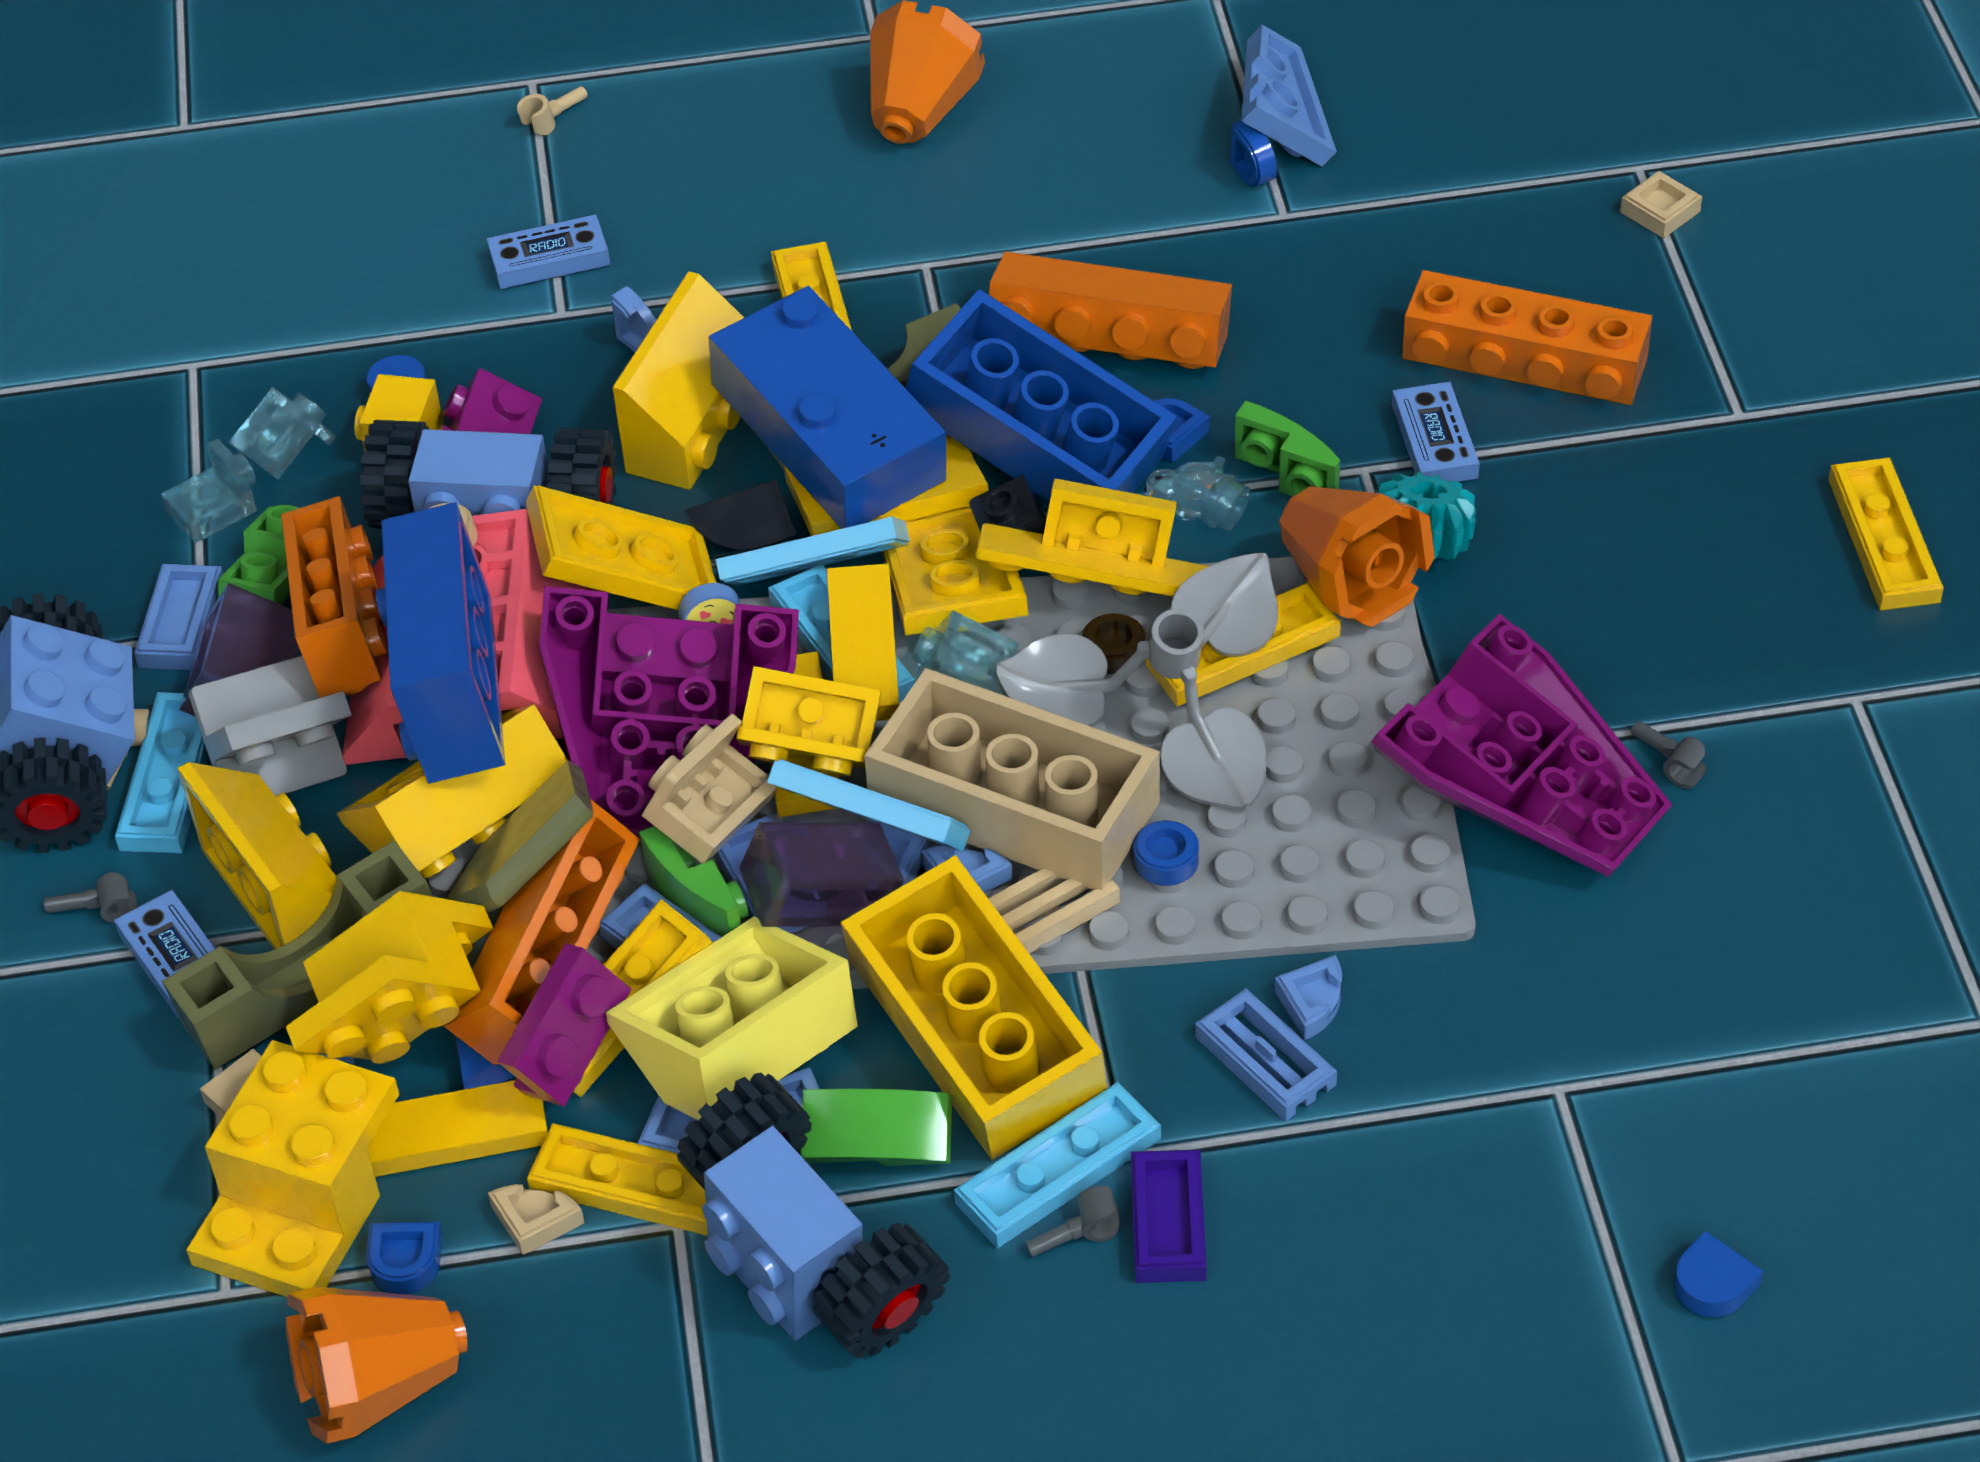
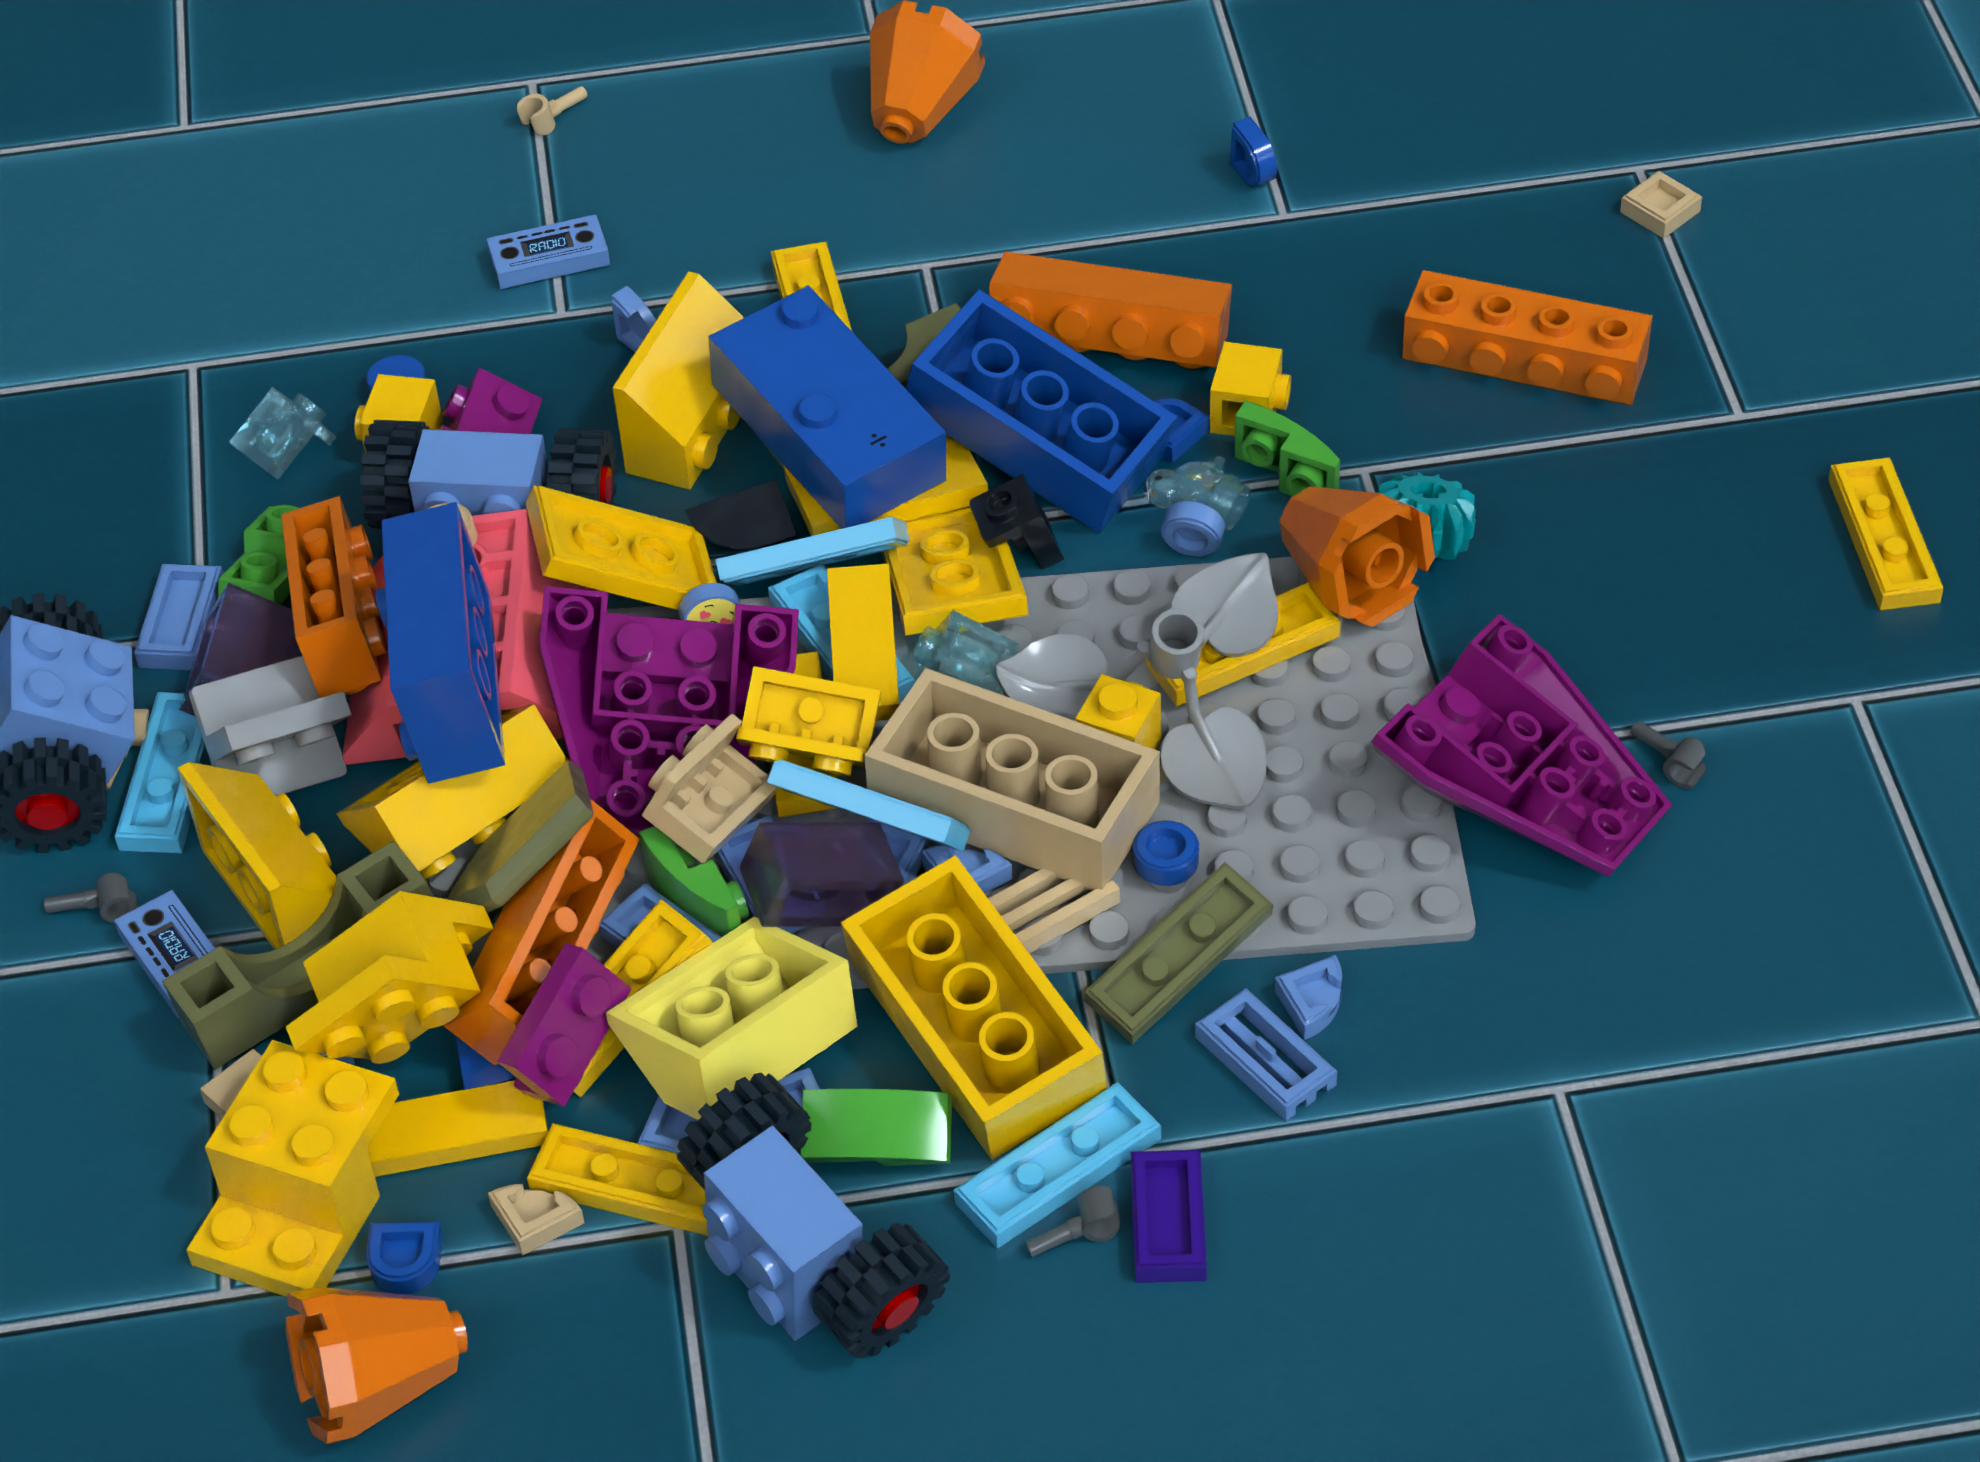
(214, 496): clear light blue bracket -> none
(1095, 538): yellow bracket -> none
(1116, 637): dark brown tile -> none
(1124, 711): none -> yellow brick
(1178, 953): none -> olive tile
(1193, 528): none -> medium blue tile
(1248, 375): none -> yellow brick
(1282, 97): medium blue wing -> none
(1435, 432): medium blue tile -> none
(1714, 1278): blue tile -> none

